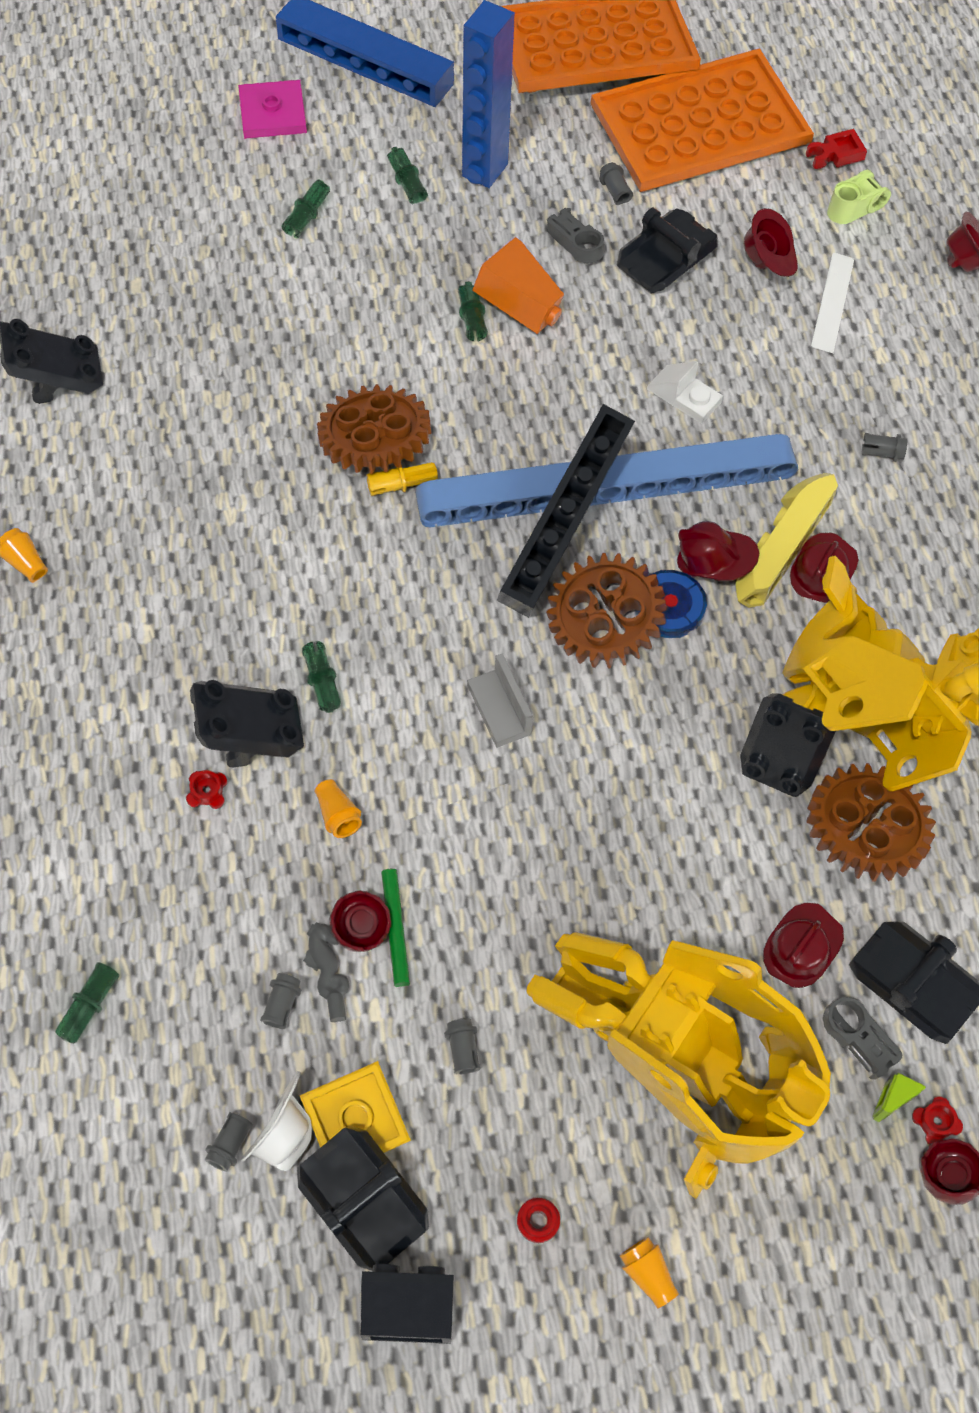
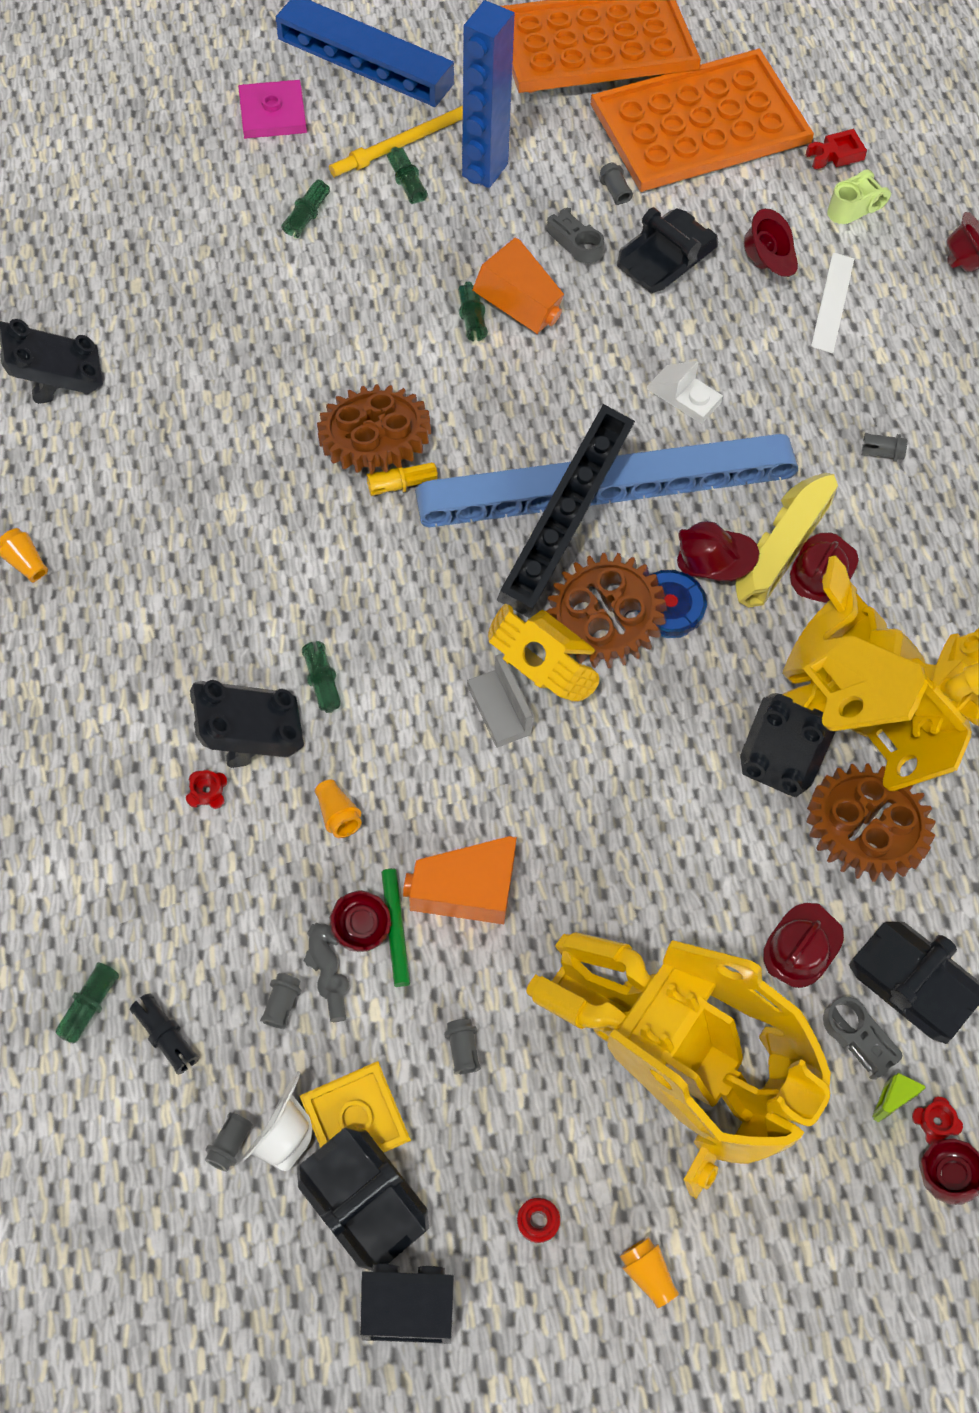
(164, 1033): none -> black pin
(361, 157): none -> yellow bar
(464, 882): none -> orange slope
(559, 670): none -> yellow piece

